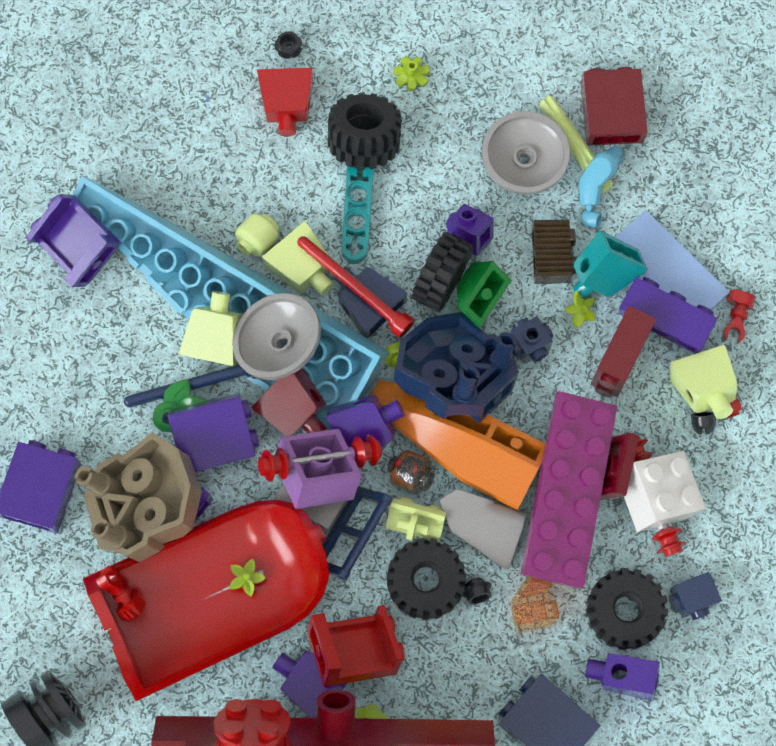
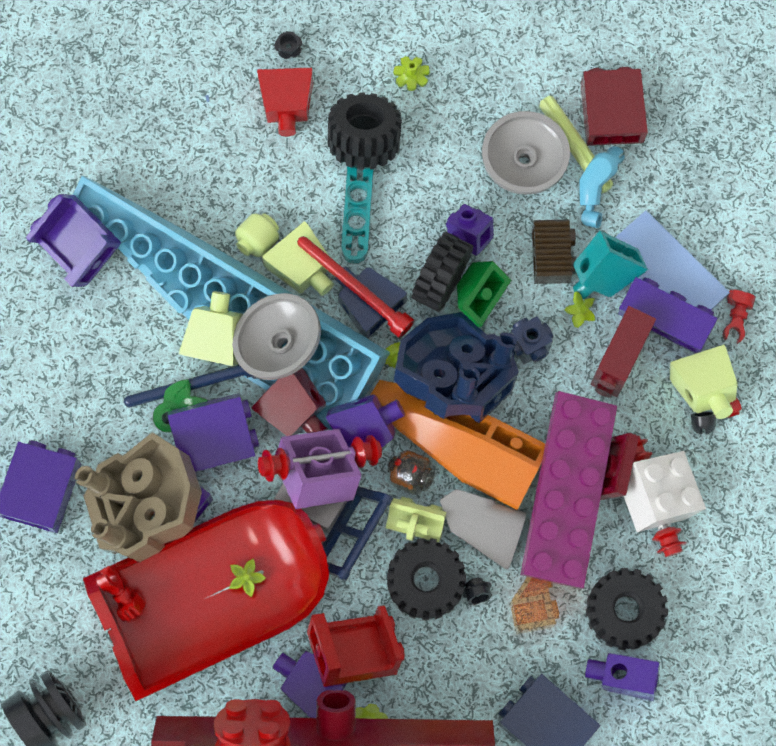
(694, 596): dark blue brick -> none

